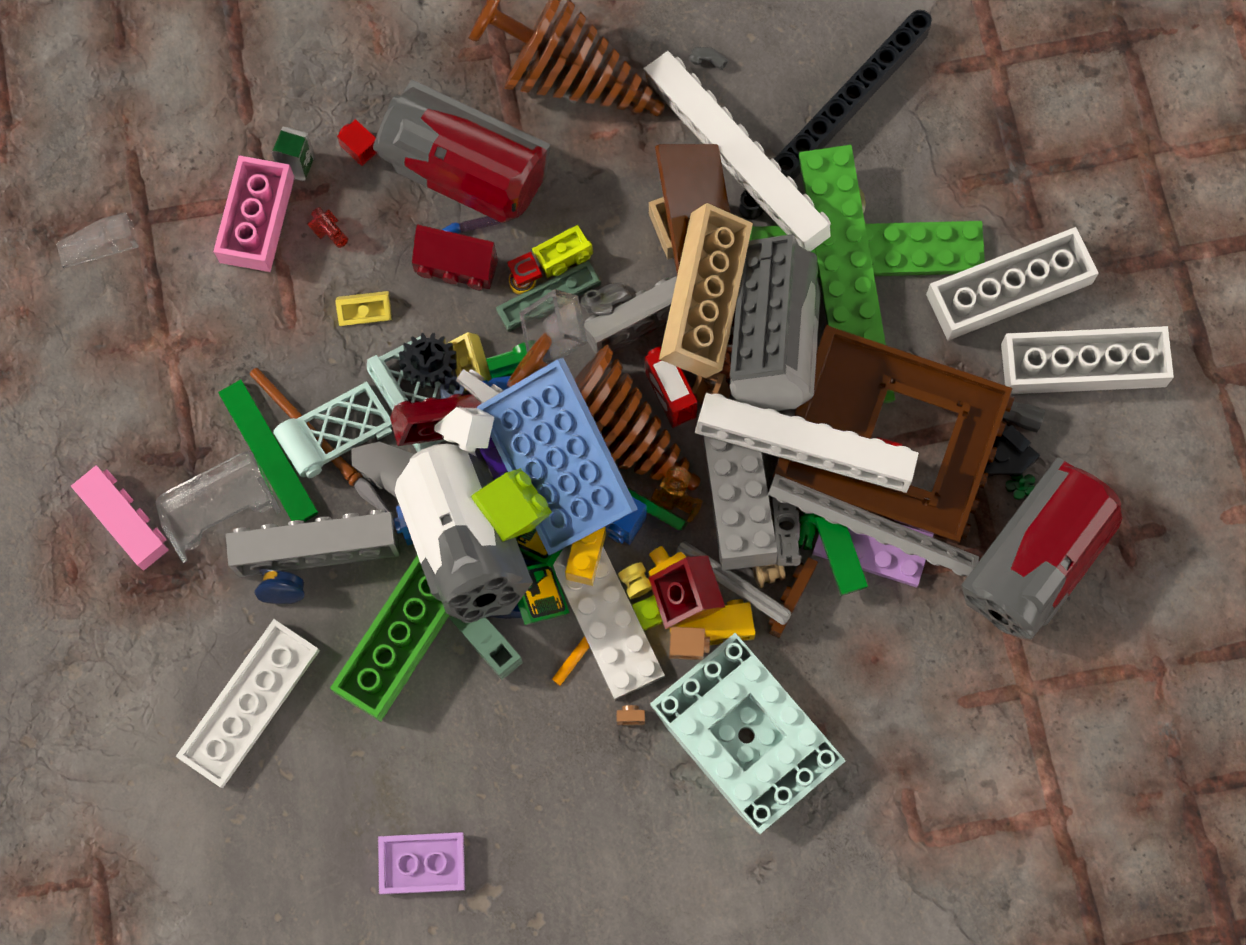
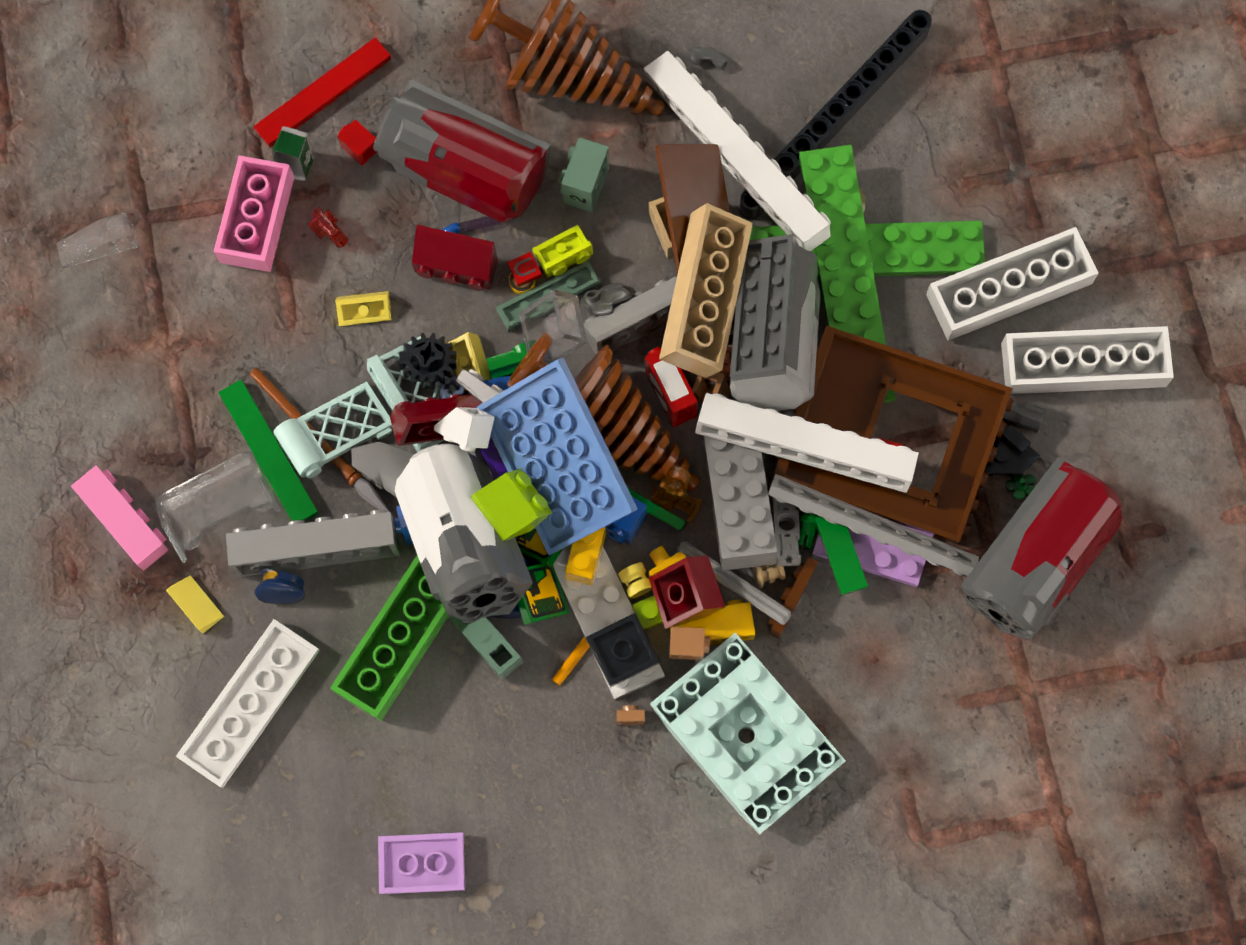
(195, 604): none -> light yellow slope
(323, 91): none -> red tile
(584, 175): none -> sand green brick
(622, 650): none -> black plate

